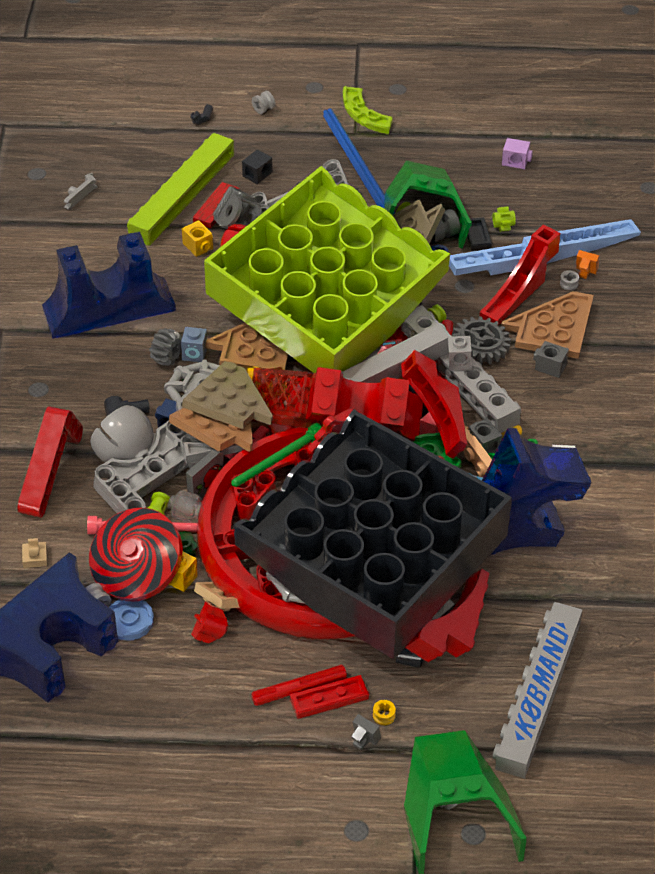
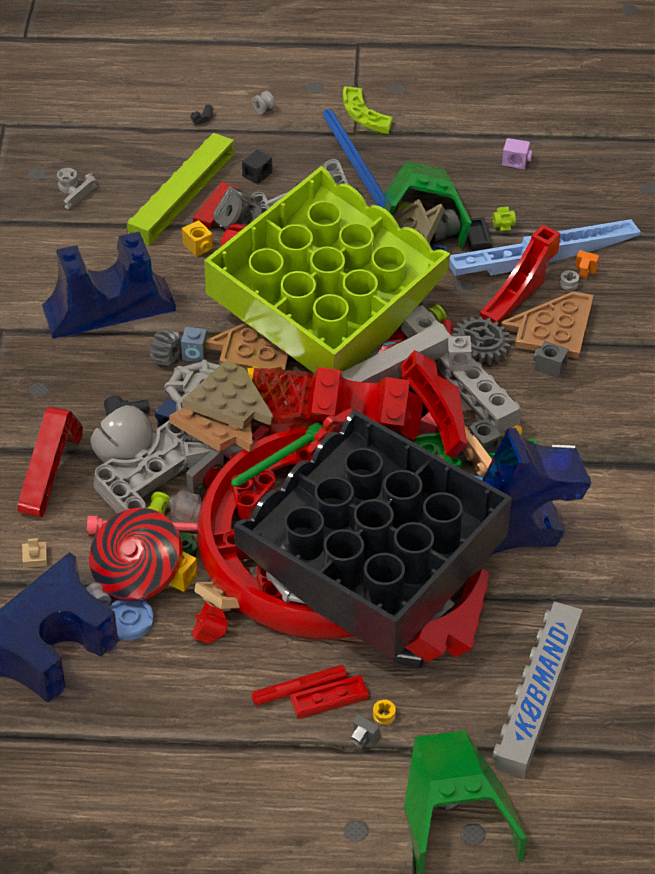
(67, 178): none -> light grey wheel

